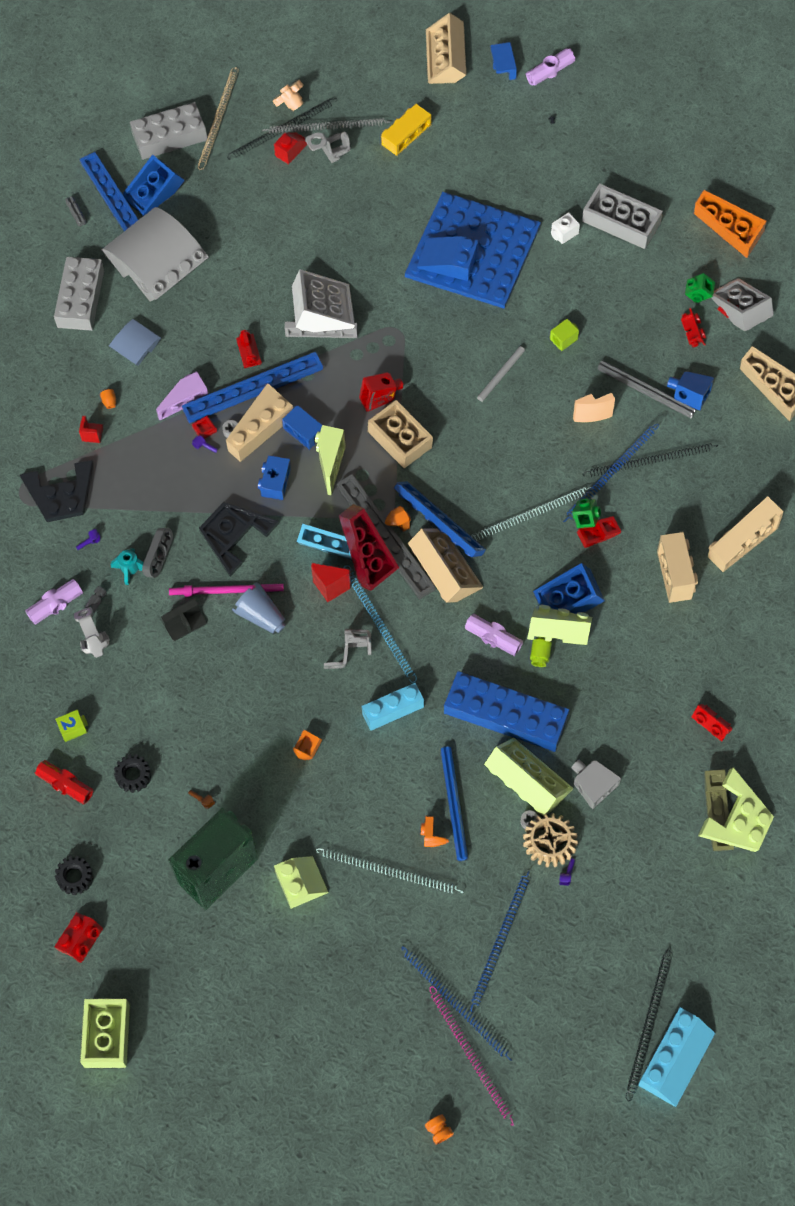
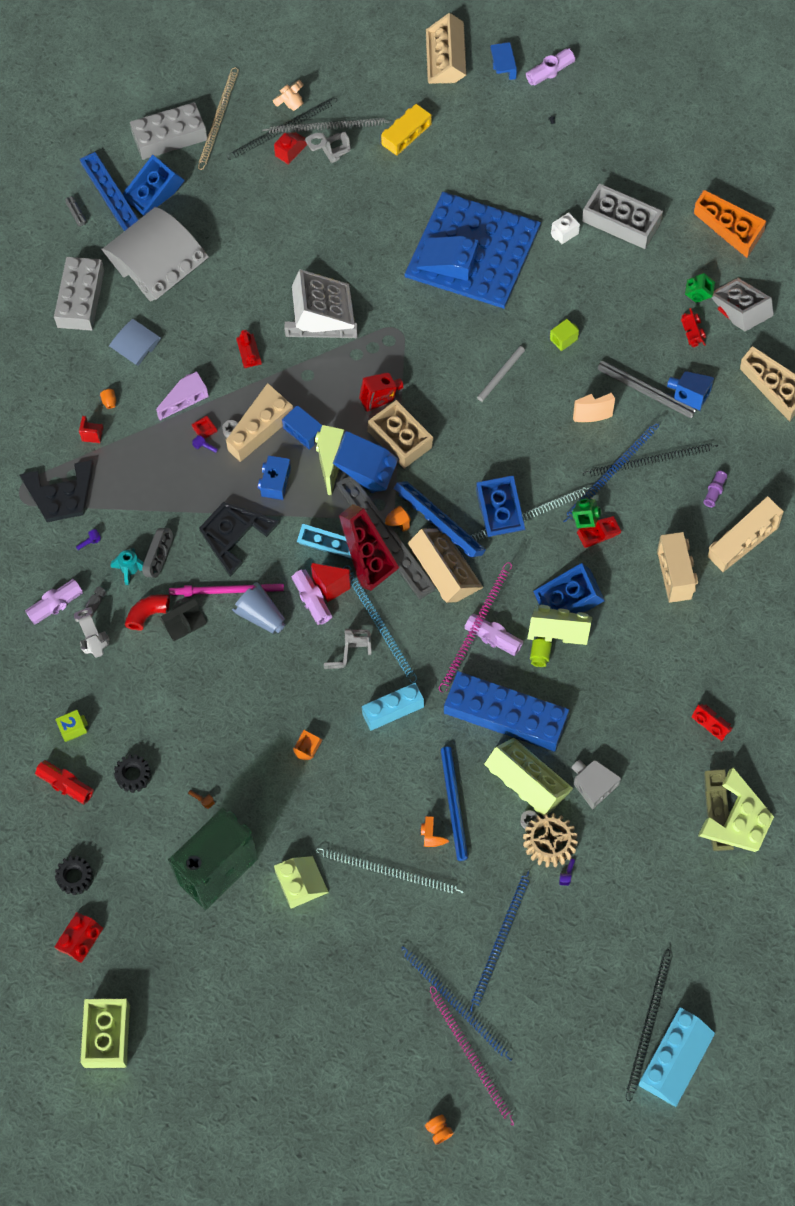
(144, 608): none -> red cylinder
(251, 387): blue plate -> none
(311, 596): none -> lavender piece
(365, 462): none -> blue slope
(489, 599): none -> dark pink piece
(500, 506): none -> blue slope
(715, 489): none -> medium lavender pin

